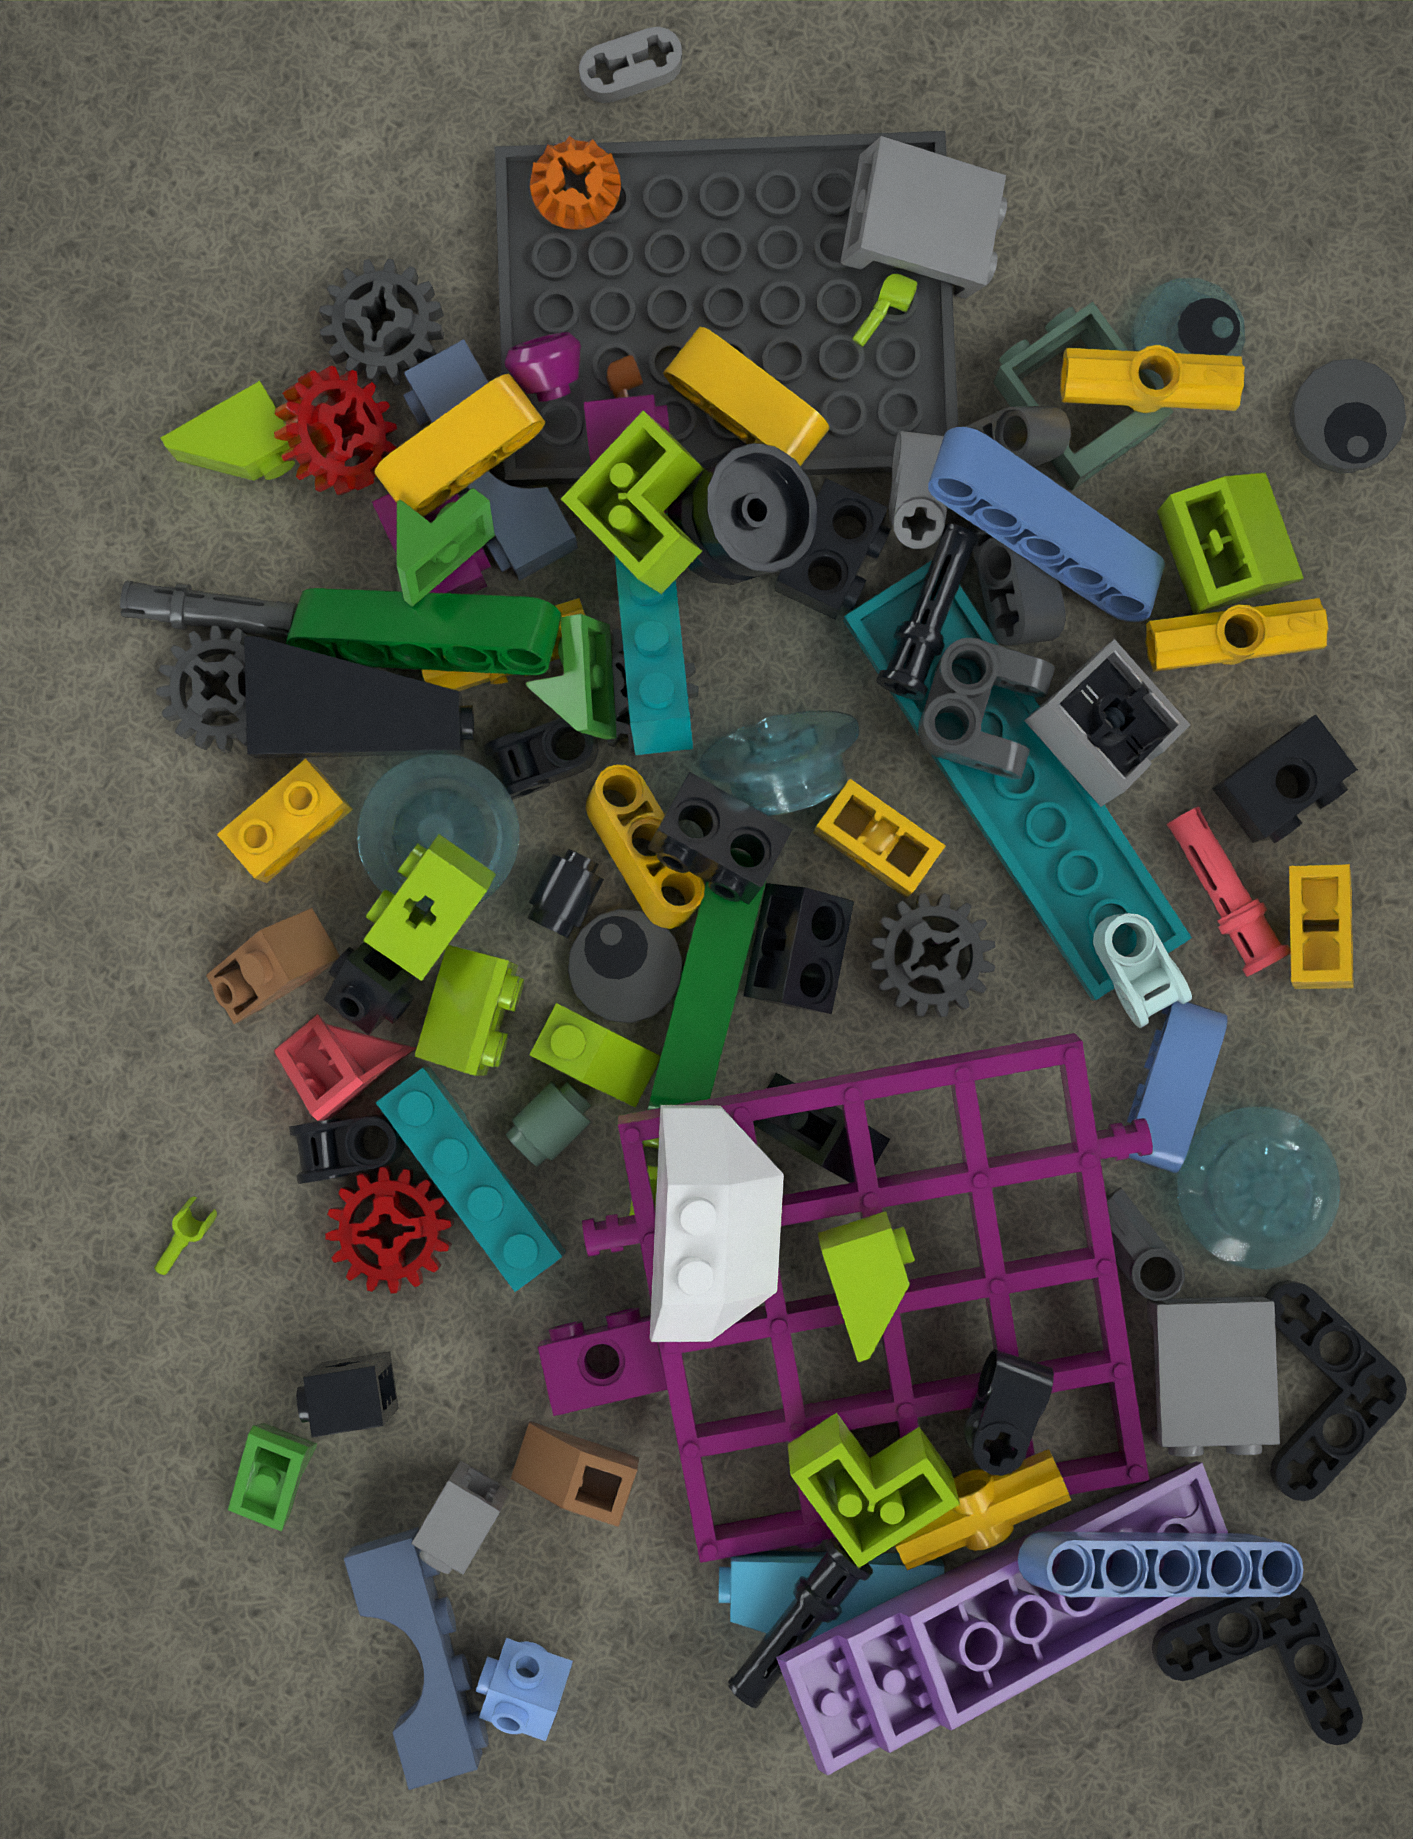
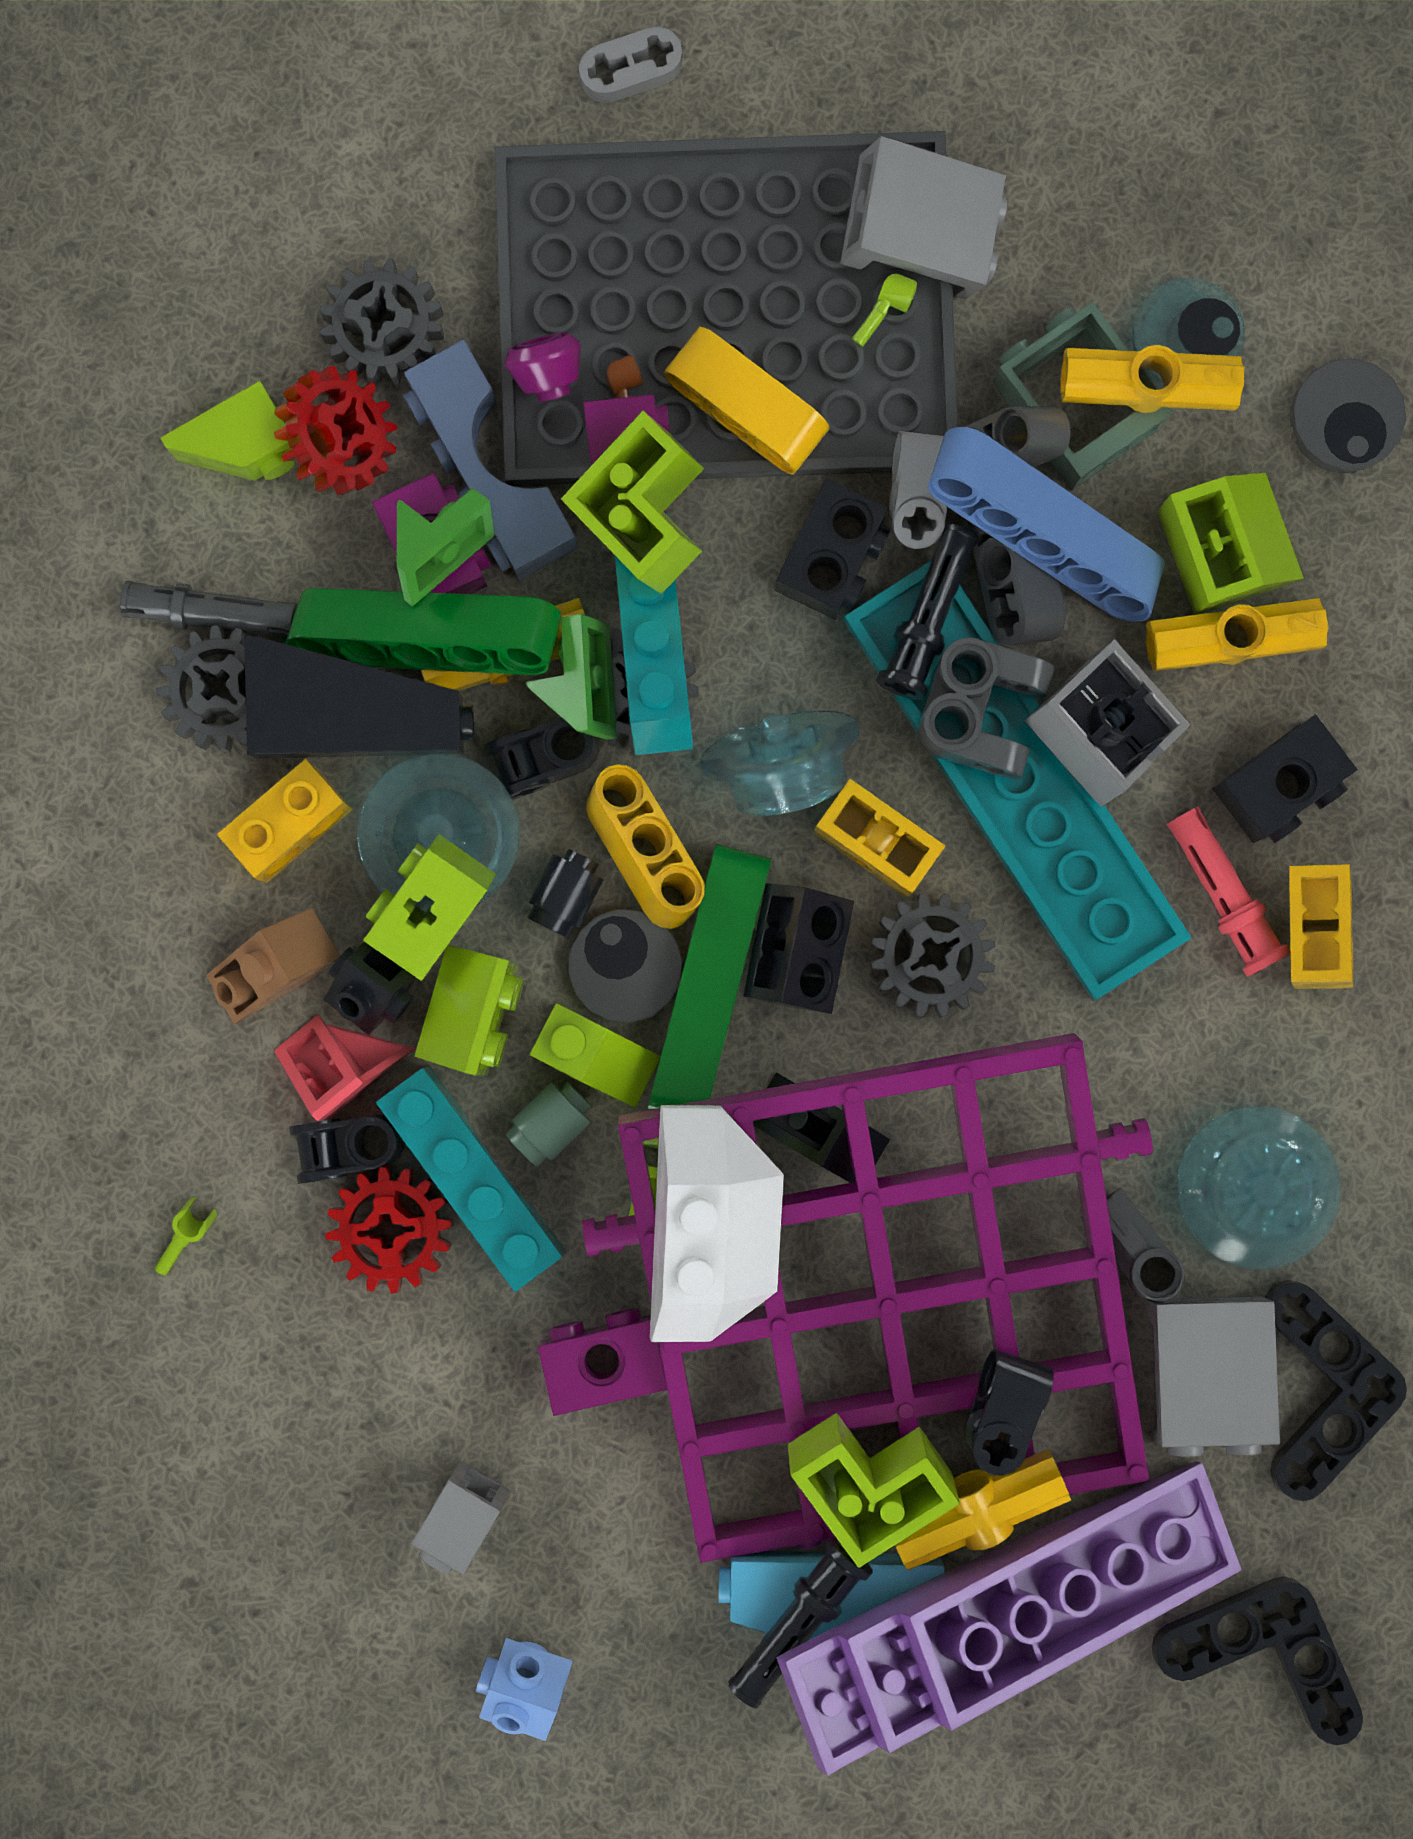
(270, 1475): bright green slope -> none
(348, 1394): black brick -> none
(439, 1732): sand blue arch -> none
(460, 446): yellow beam -> none
(569, 208): orange gear -> none
(575, 1473): medium nougat slope -> none
(725, 826): black brick -> none
(747, 514): black wheel -> none
(867, 1276): lime slope -> none
(1138, 1559): medium blue beam -> none
(1141, 970): light aqua piece -> none
(1177, 1081): medium blue beam -> none

